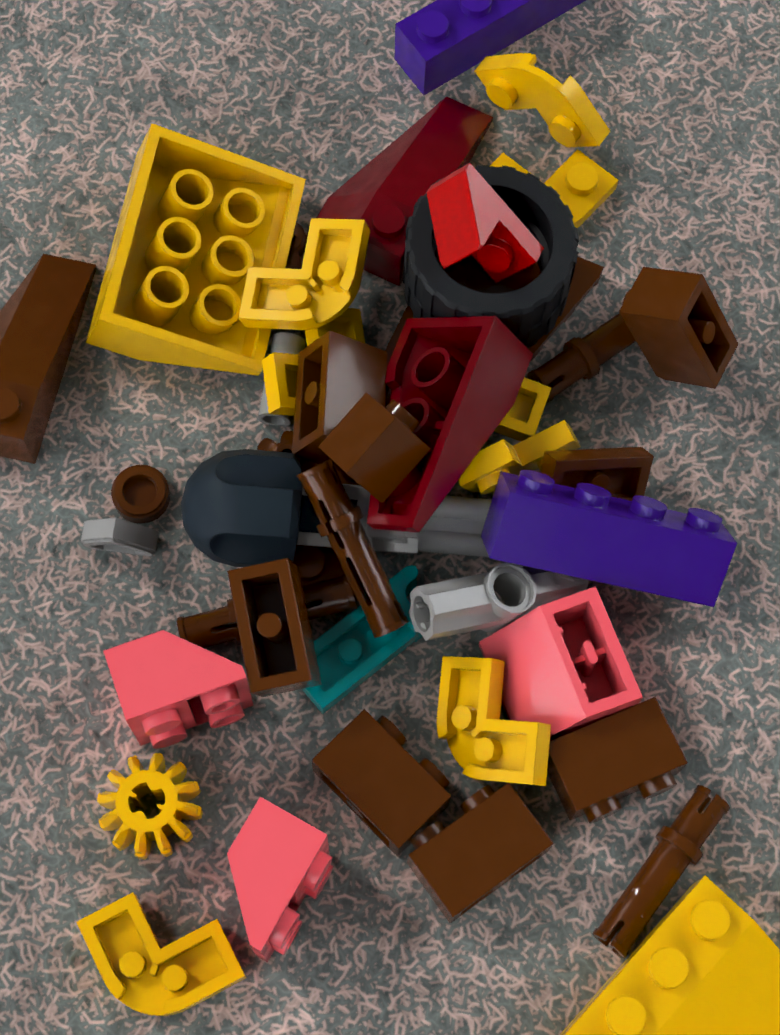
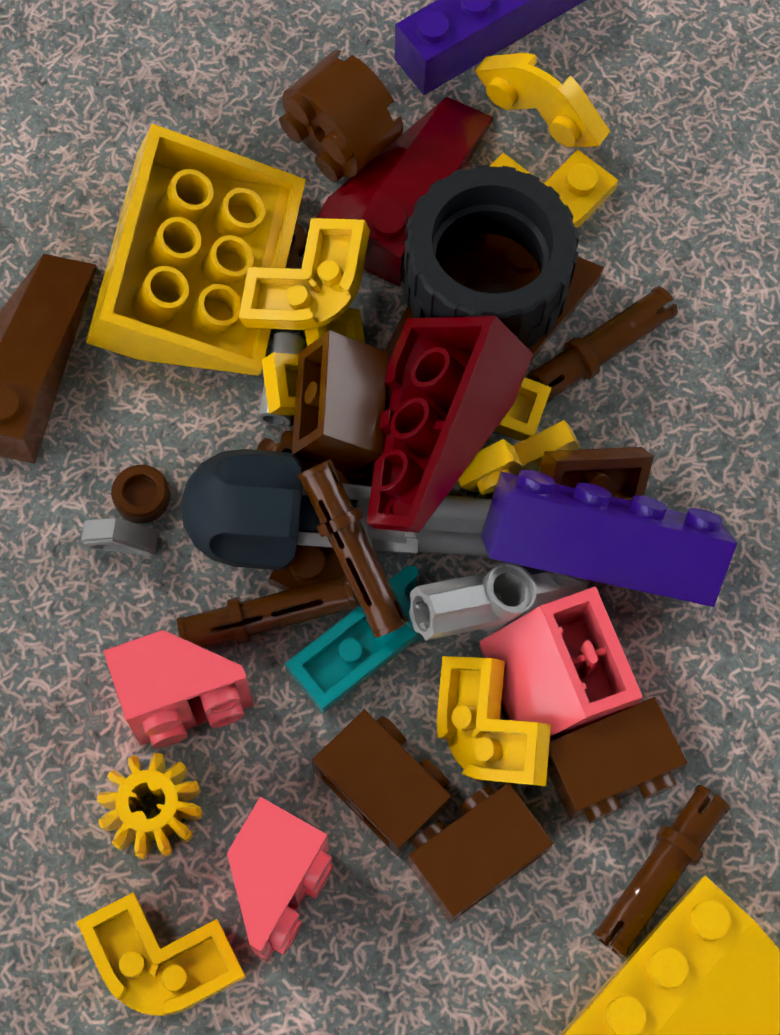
(274, 627): reddish brown brick -> none
(340, 115): none -> reddish brown brick
(376, 445): reddish brown brick -> none
(477, 222): red slope -> none
(679, 326): reddish brown brick -> none

